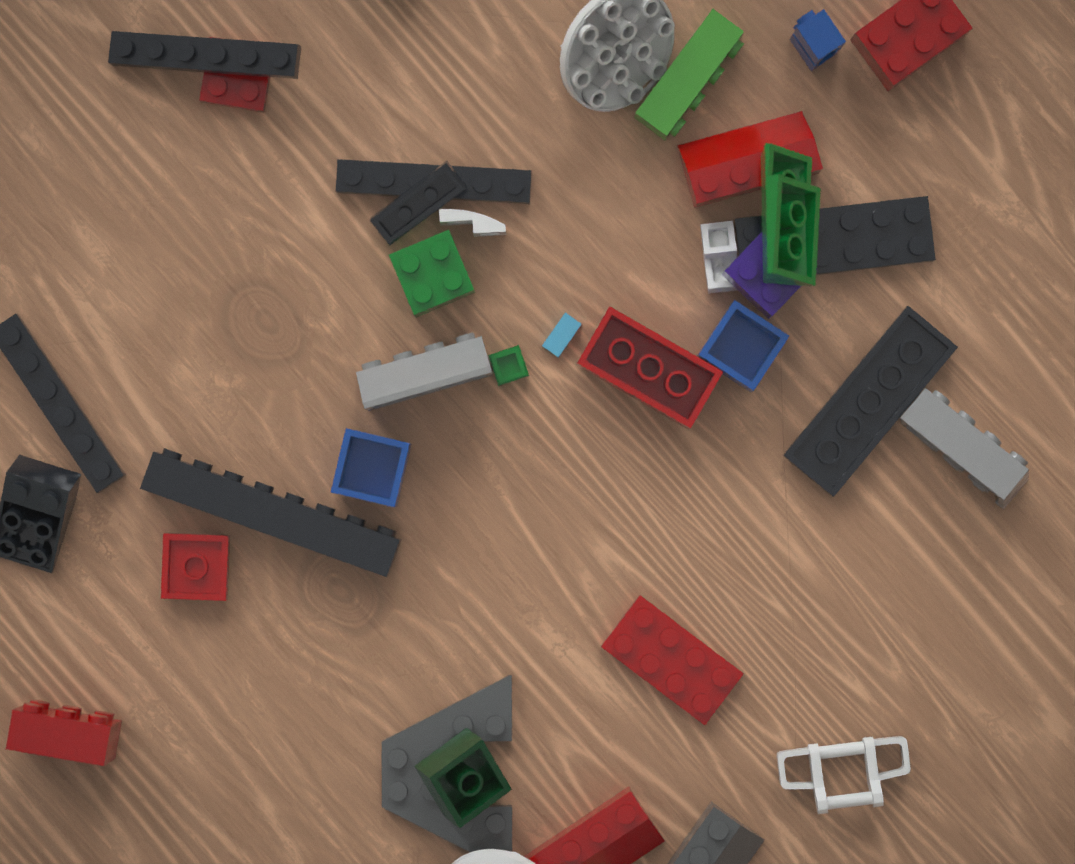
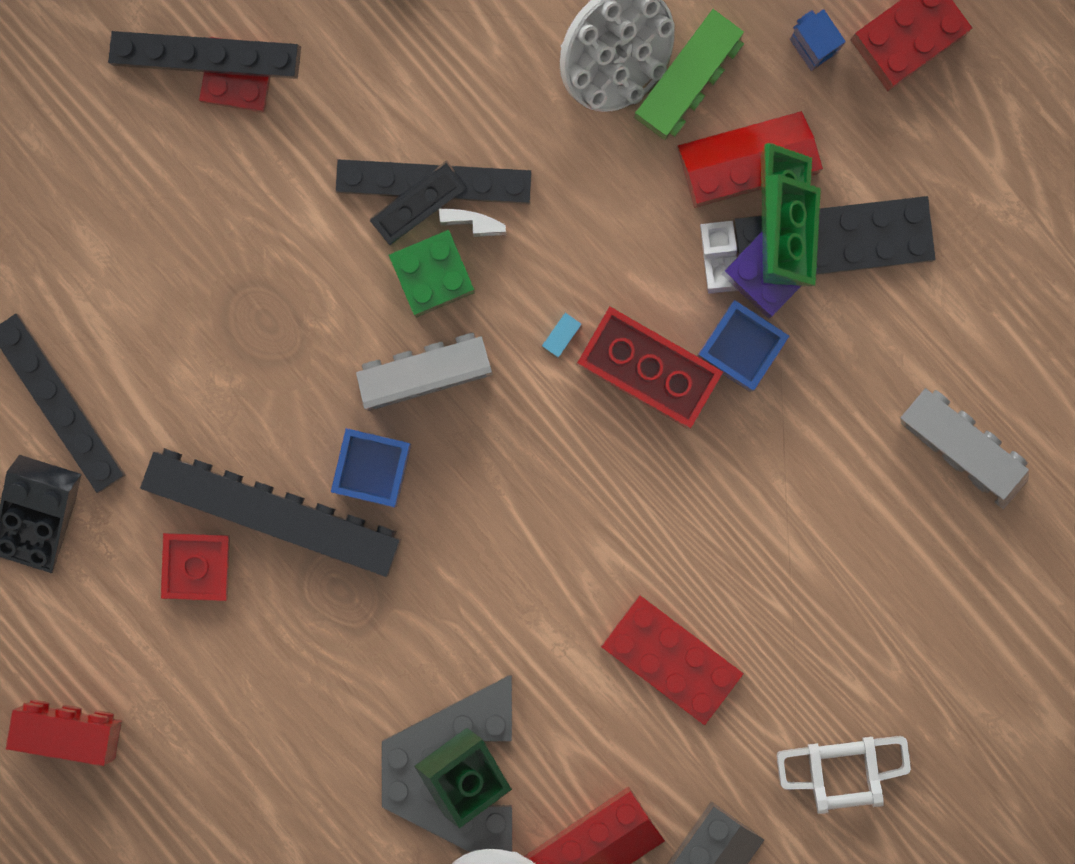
(508, 365): green tile -> none
(870, 401): black plate -> none

